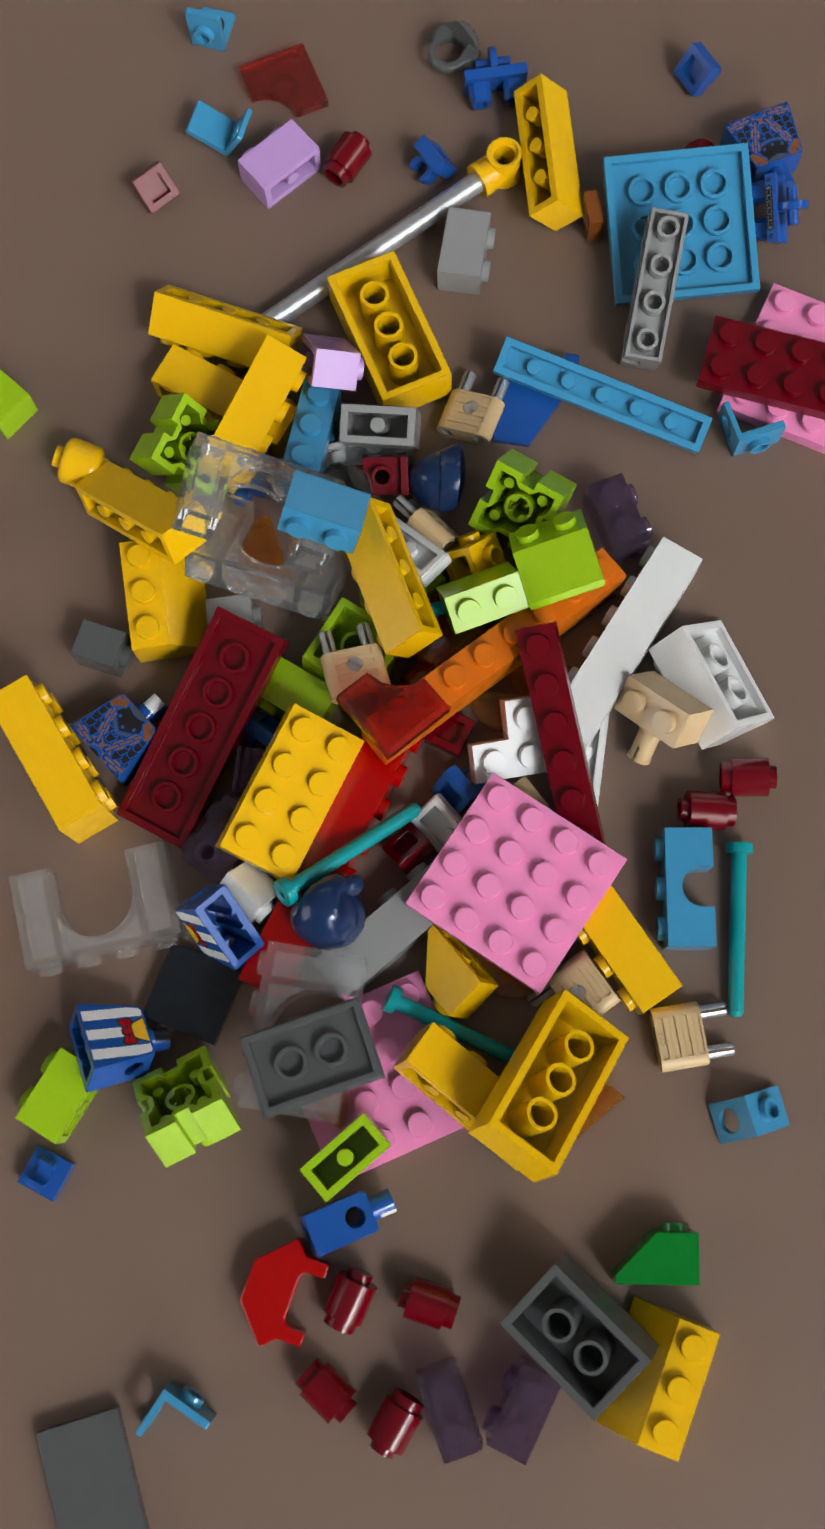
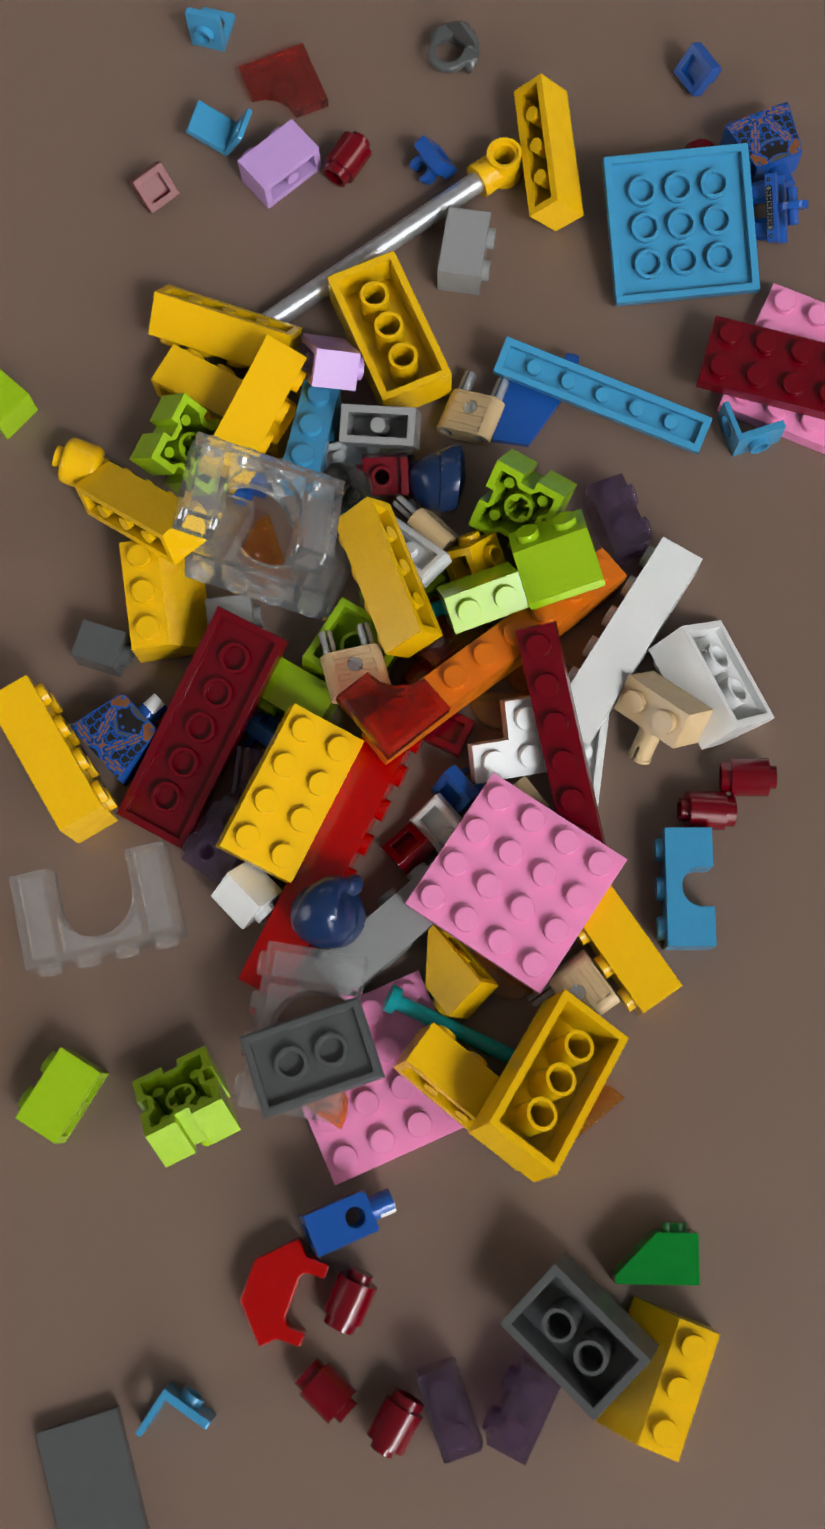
(46, 1172): blue tile -> none
(114, 1043): blue torso -> none
(193, 994): black tile -> none
(213, 919): blue torso -> none
(288, 890): teal bar -> none
(324, 512): dark azure brick -> none
(345, 1157): lime brick -> none
(429, 1303): dark red brick -> none
(491, 76): blue hips -> none
(592, 216): dark orange tile -> none
(653, 289): light grey brick -> none
(681, 1035): tan piece -> none
(737, 925): teal bar -> none
(756, 1112): dark azure bracket -> none

